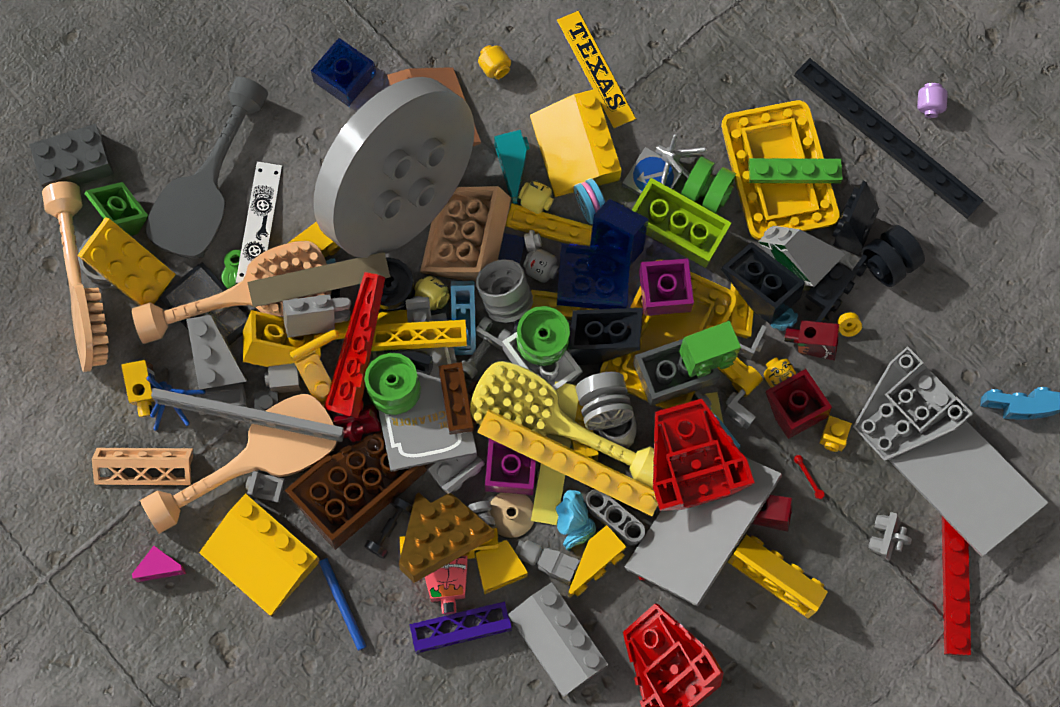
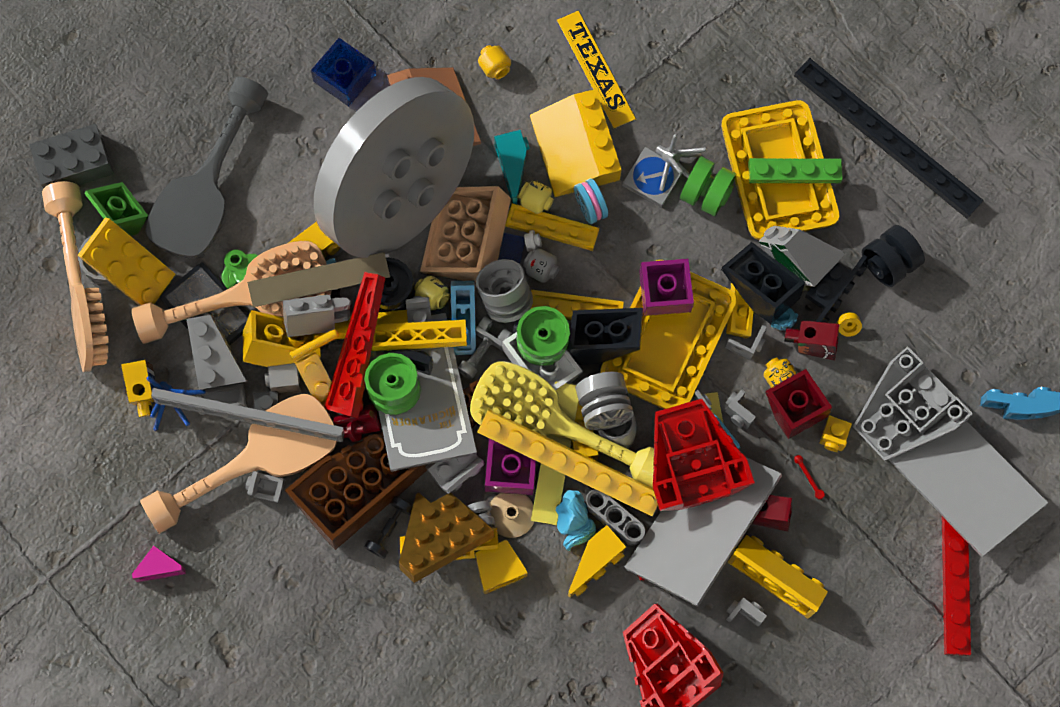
(142, 458): light nougat fence -> none
(259, 215): white sticker -> none
(259, 555): yellow slope -> none
(342, 604): blue bar -> none
(448, 584): coral torso -> none
(455, 398): reddish brown plate -> none
(464, 635): dark purple fence -> none
(549, 561): light grey piece -> none
(557, 639): light grey slope -> none
(591, 279): clear blue plate -> none
(618, 232): clear blue brick -> none
(665, 374): dark grey brick -> none
(681, 222): lime brick -> none
(710, 349): bright green brick -> none
(742, 376): yellow piece -> none
(751, 611): none -> light grey bracket
(856, 220): black slope -> none
(890, 526): light grey hips -> none
(932, 100): lavender head -> none

